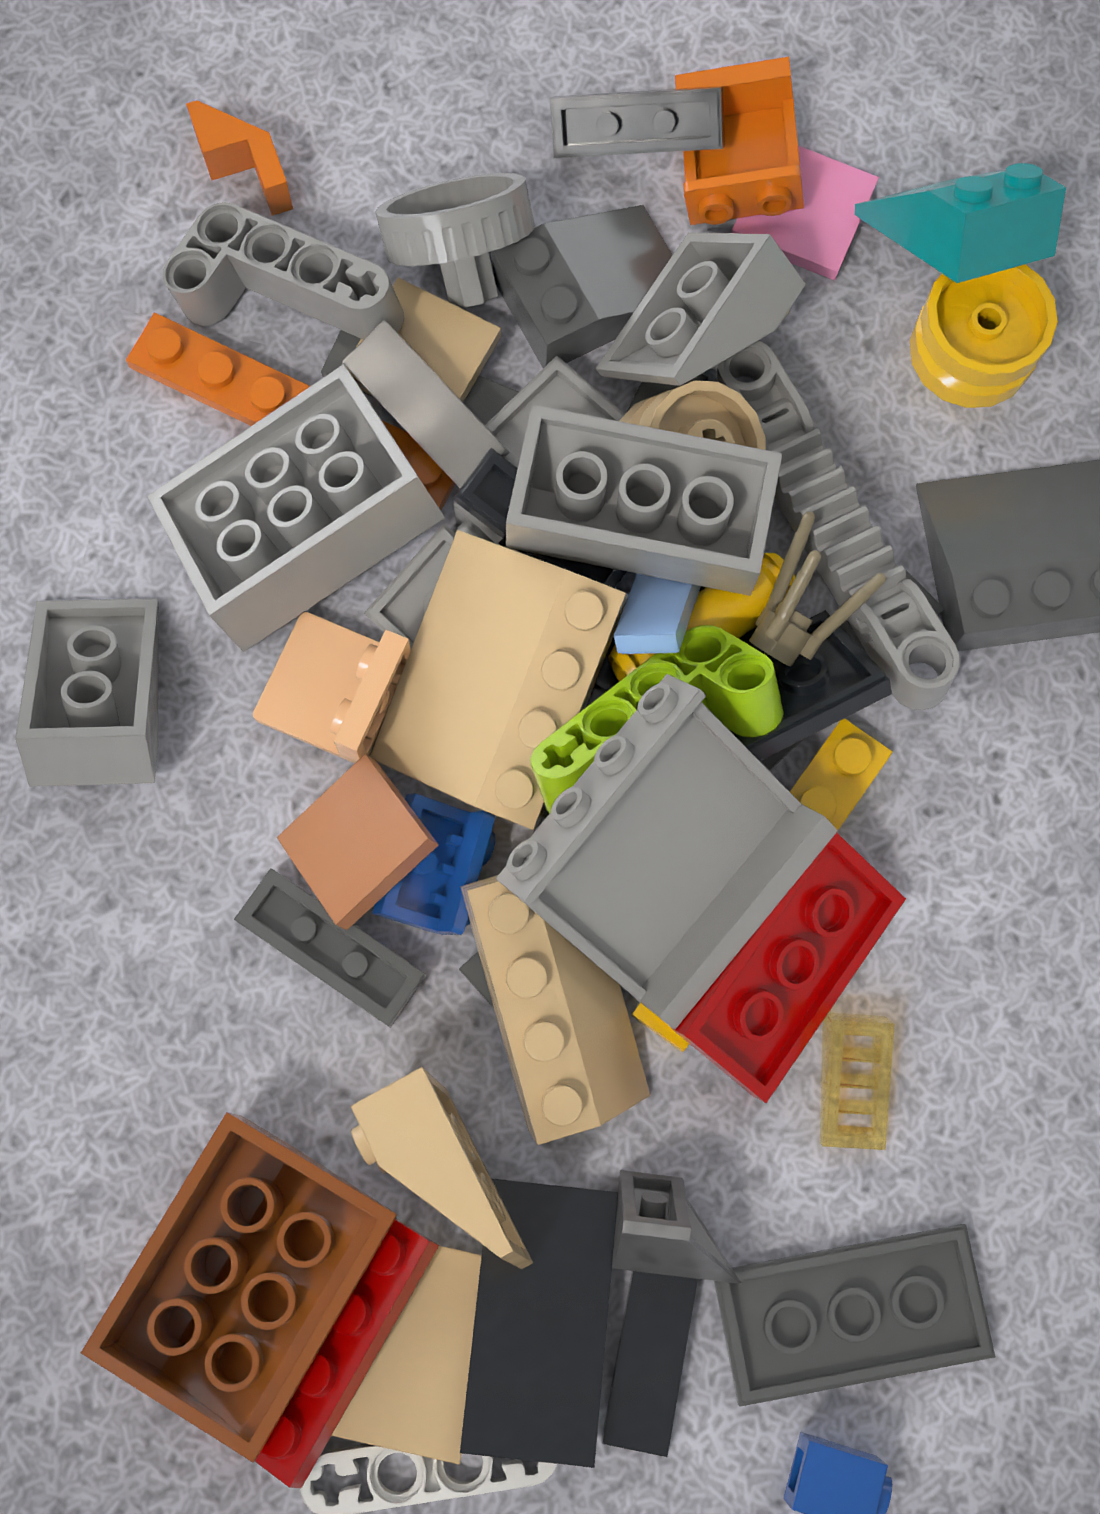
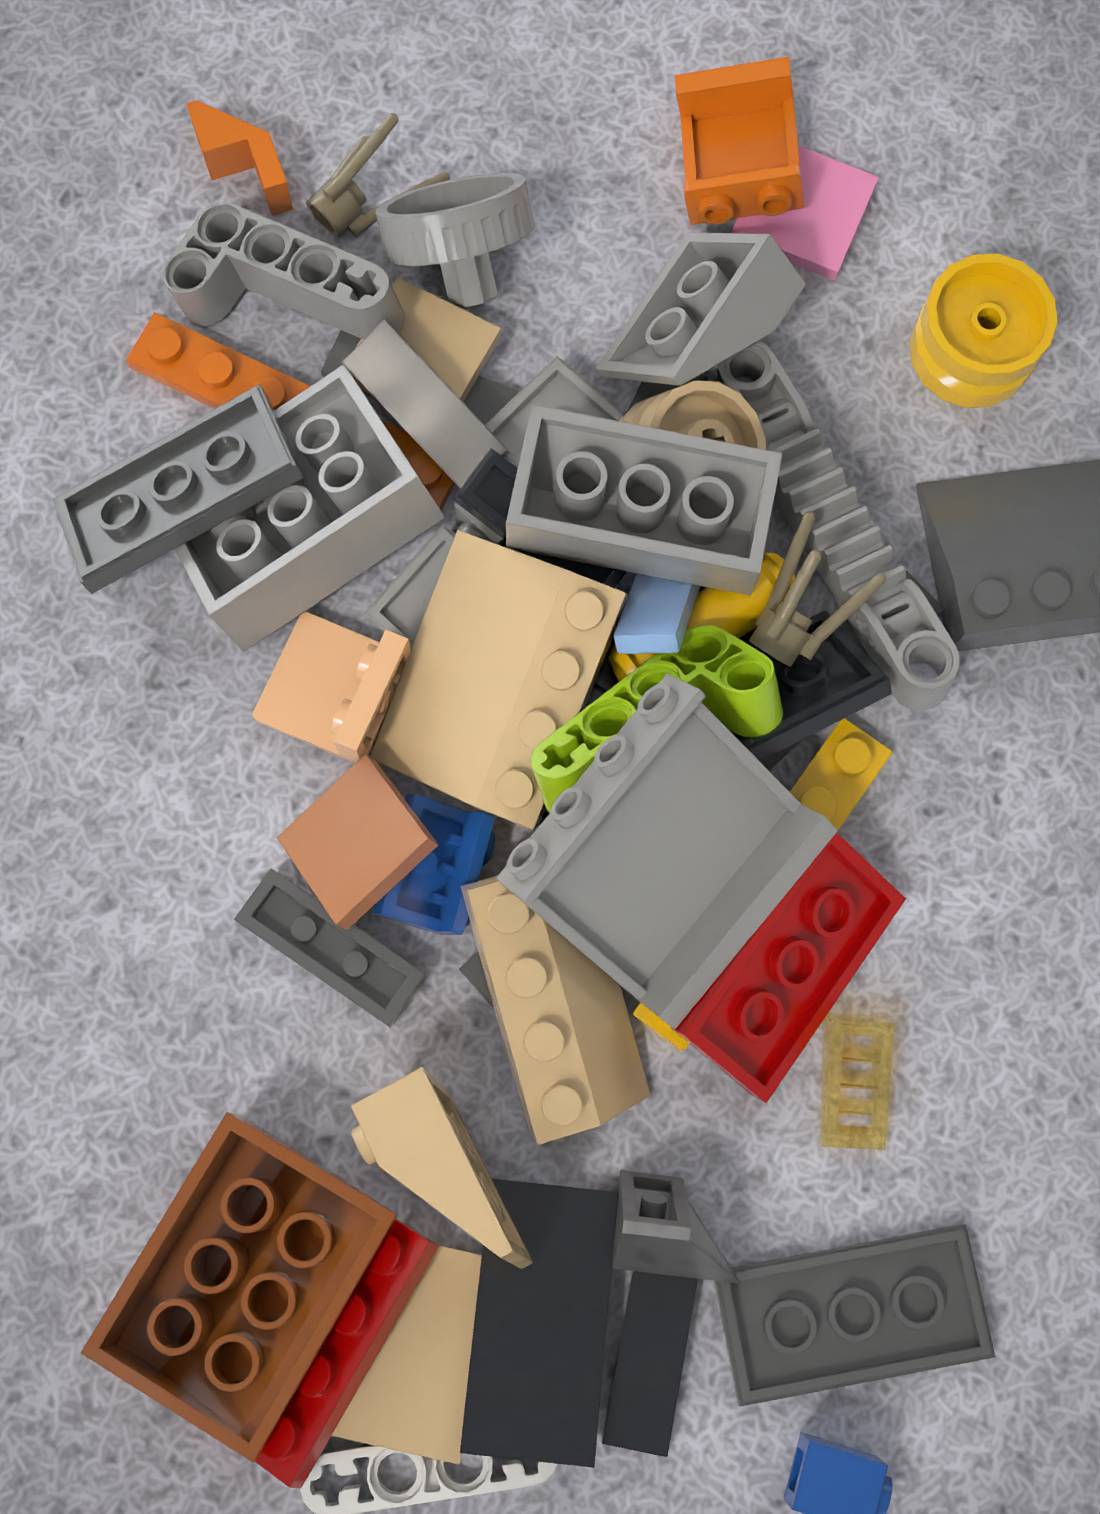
(91, 693): light grey slope -> none
(176, 489): none -> dark grey tile
(340, 199): none -> dark tan plant
(579, 279): dark grey slope -> none
(638, 122): tile -> none
(974, 221): teal slope -> none

